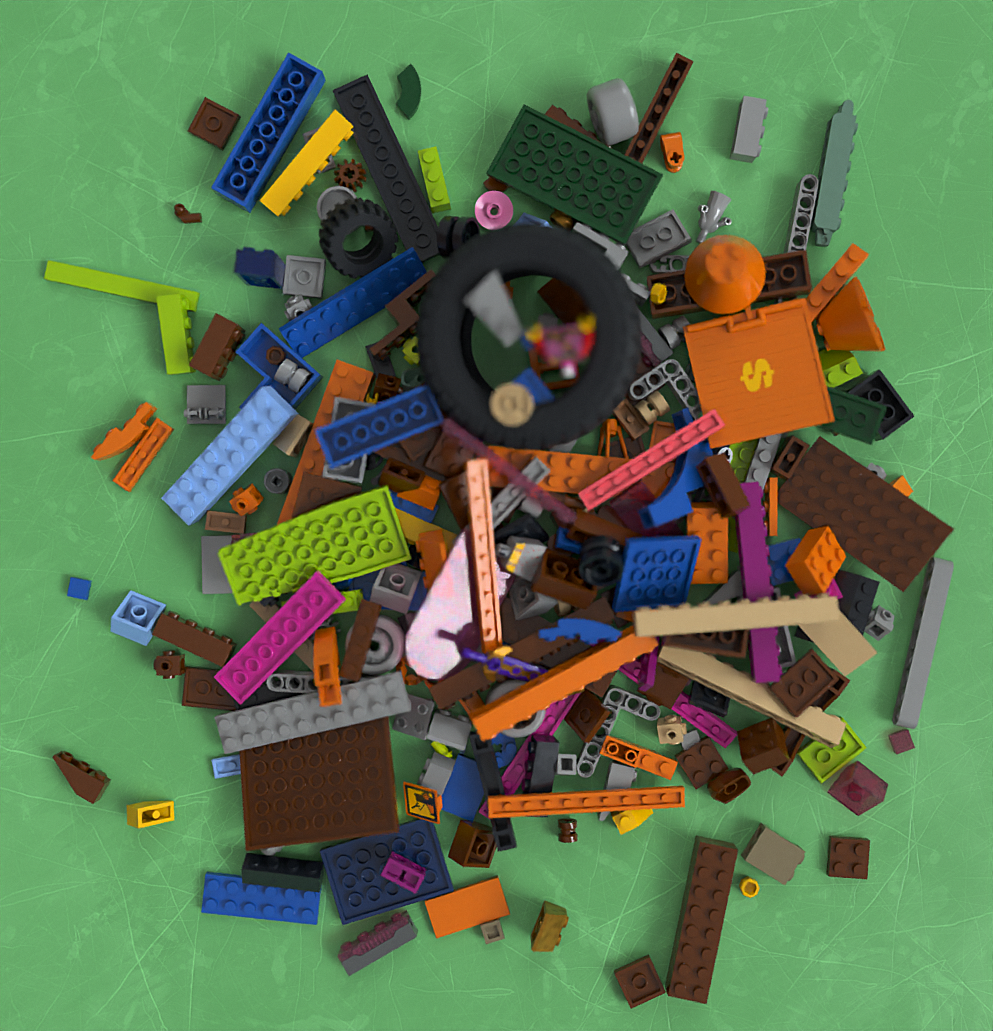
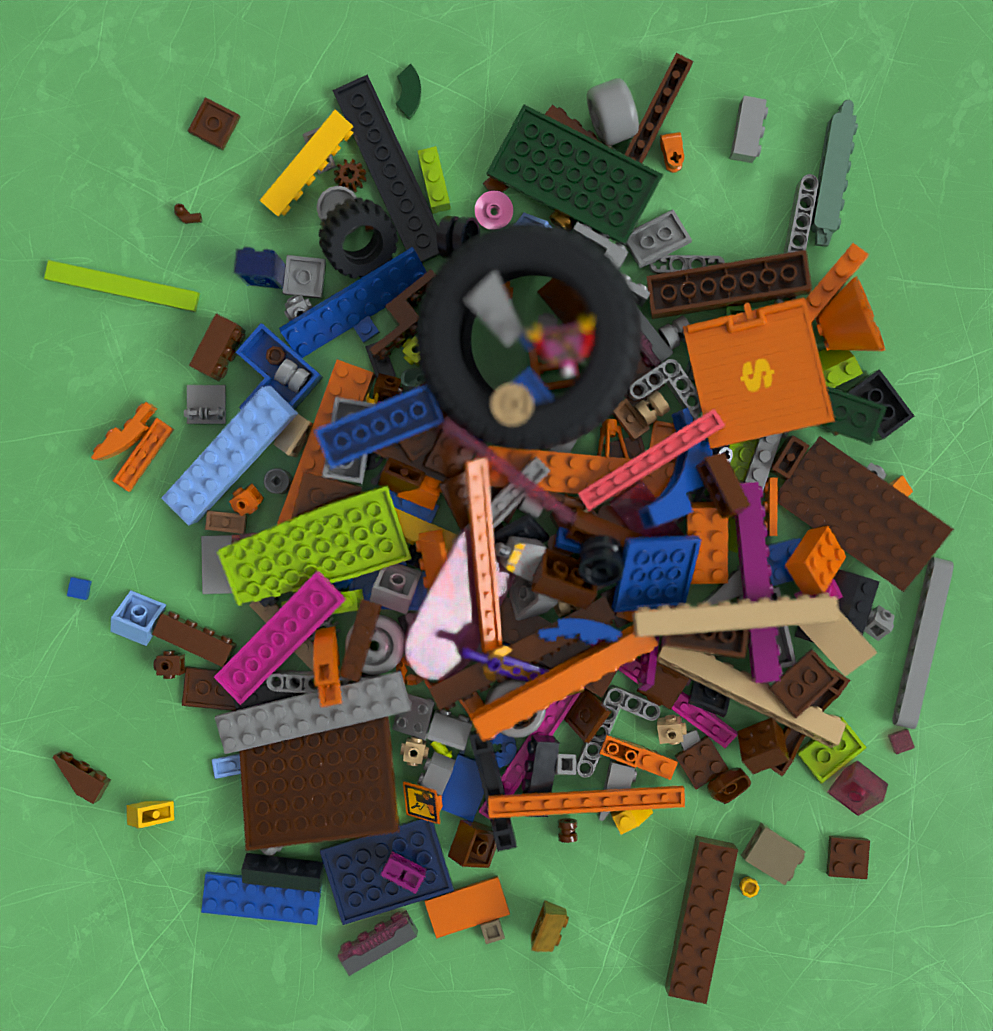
(175, 333): lime brick -> none
(269, 132): blue brick -> none
(366, 329): none -> blue plate
(414, 744): none -> tan brick
(639, 981): reddish brown plate -> none
(658, 293): yellow tile -> none
(711, 214): light grey piece -> none
(724, 274): orange cone -> none

